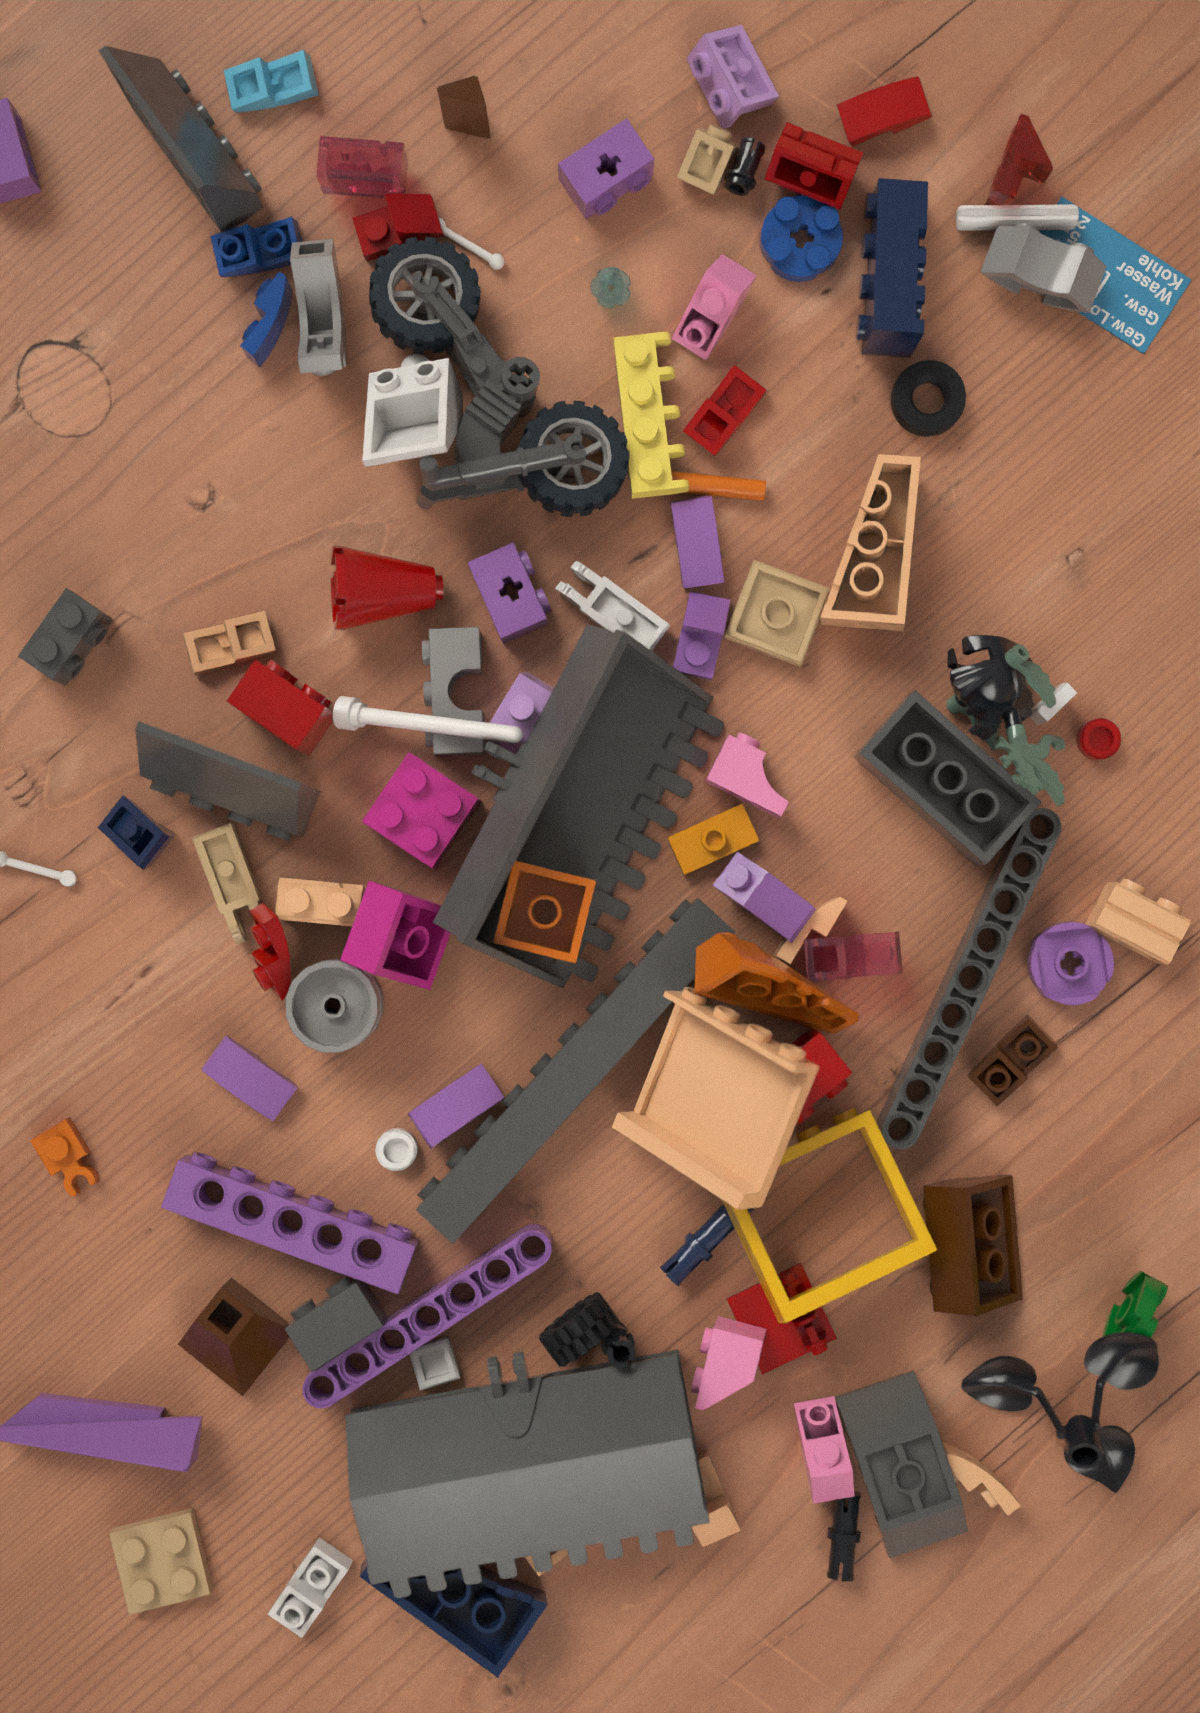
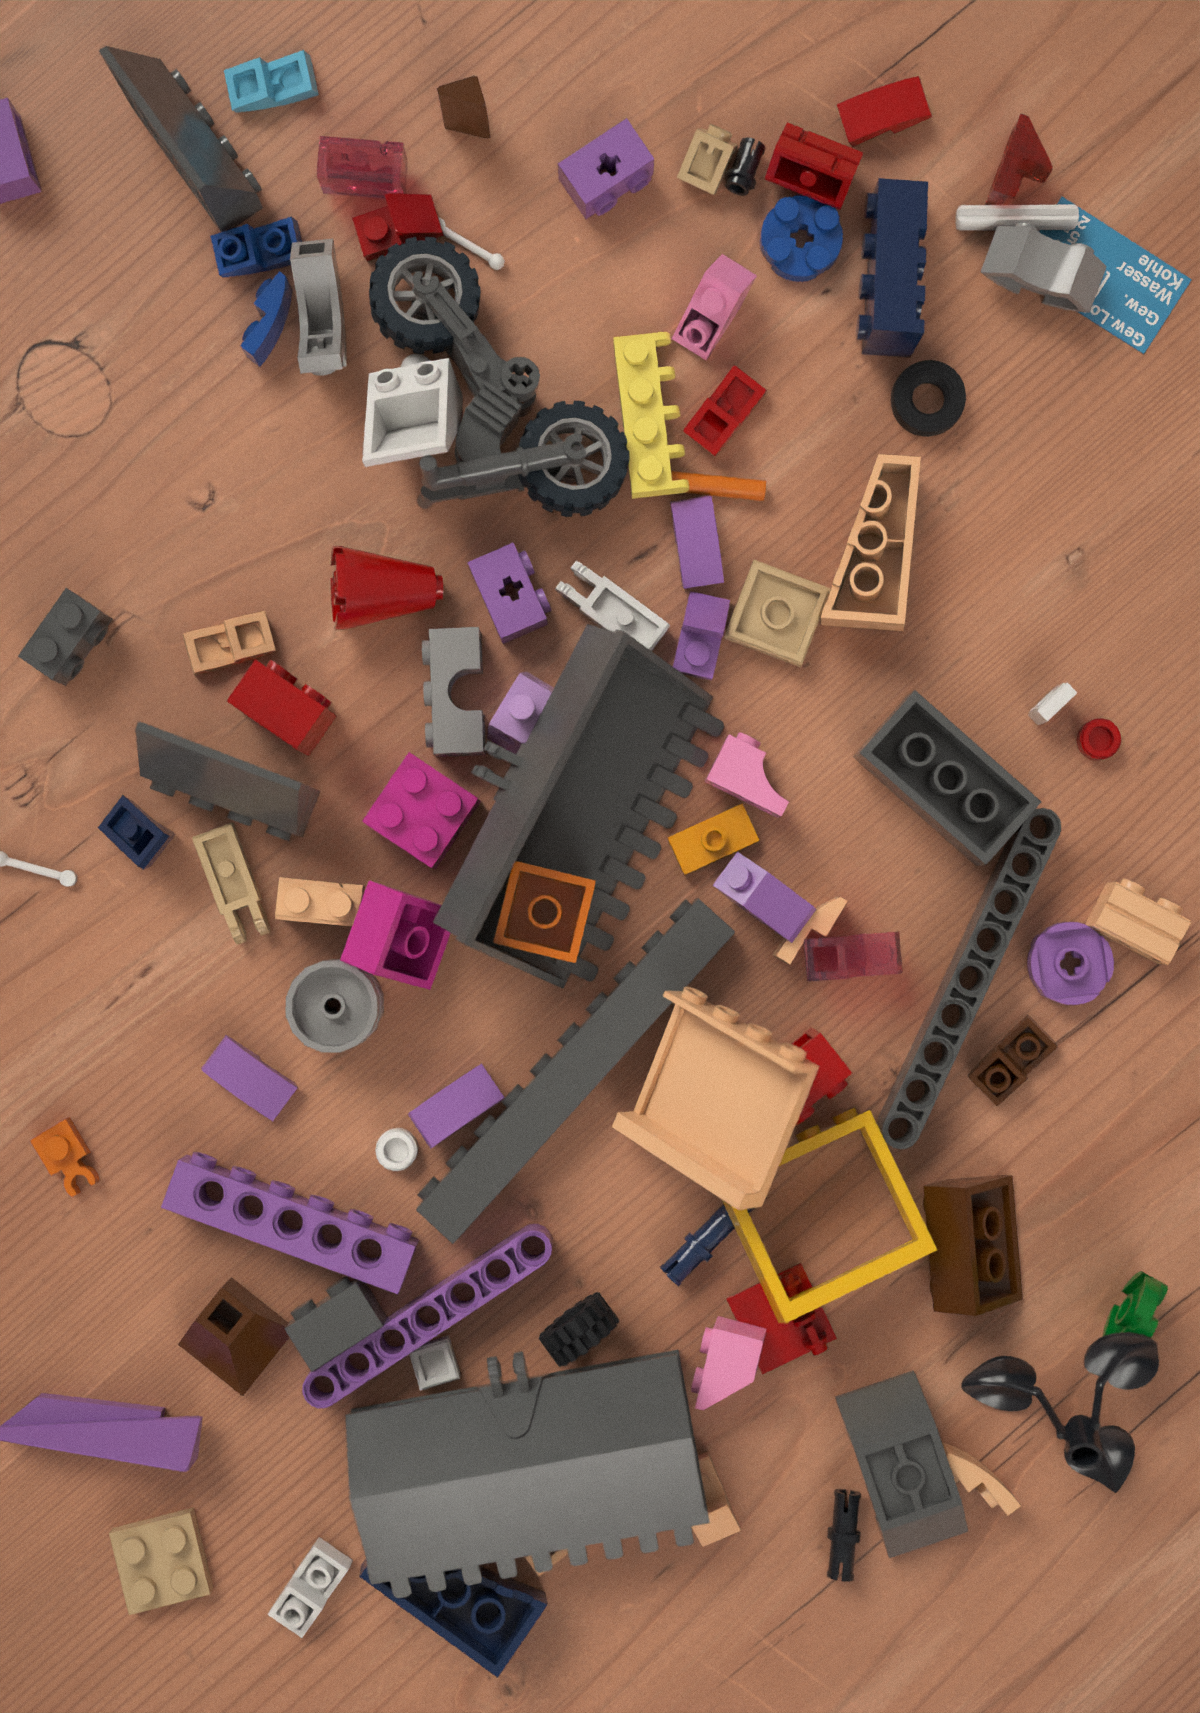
(273, 955): red slope -> none
(351, 713): white piece -> none
(607, 277): clear light blue plate -> none
(619, 1346): black pin -> none
(731, 74): lavender bracket -> none
(757, 981): orange wedge -> none
(824, 1450): bright pink slope -> none
(999, 691): helmet -> none

